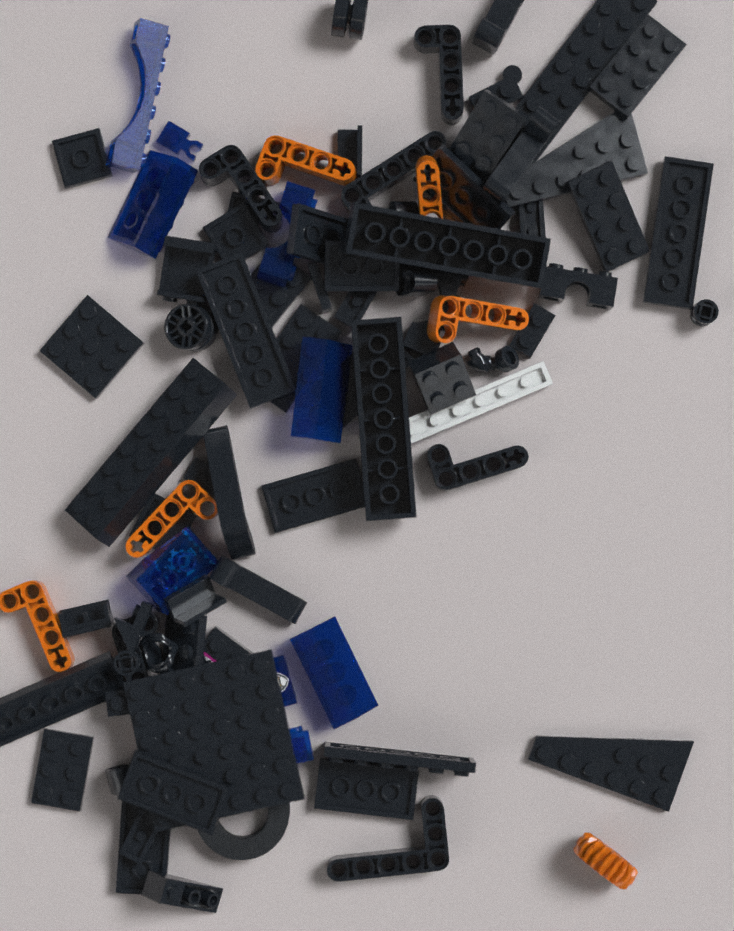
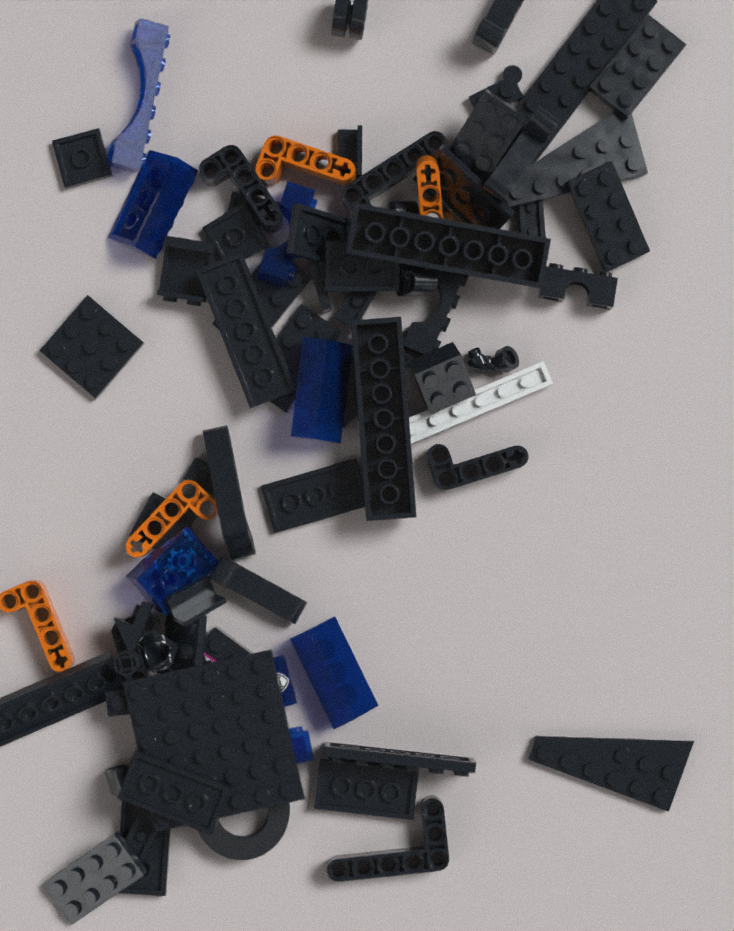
(62, 769): black plate -> none
(86, 618): black hinge -> none
(95, 878): none -> black plate
(150, 452): black brick -> none
(176, 139): clear blue plate -> none
(179, 330): black wheel -> none
(181, 892): black slope -> none
(446, 74): black beam -> none
(478, 316): orange beam -> none
(530, 337): black plate -> none
(605, 861): orange gear -> none
(678, 233): black plate -> none
(699, 314): black wheel -> none

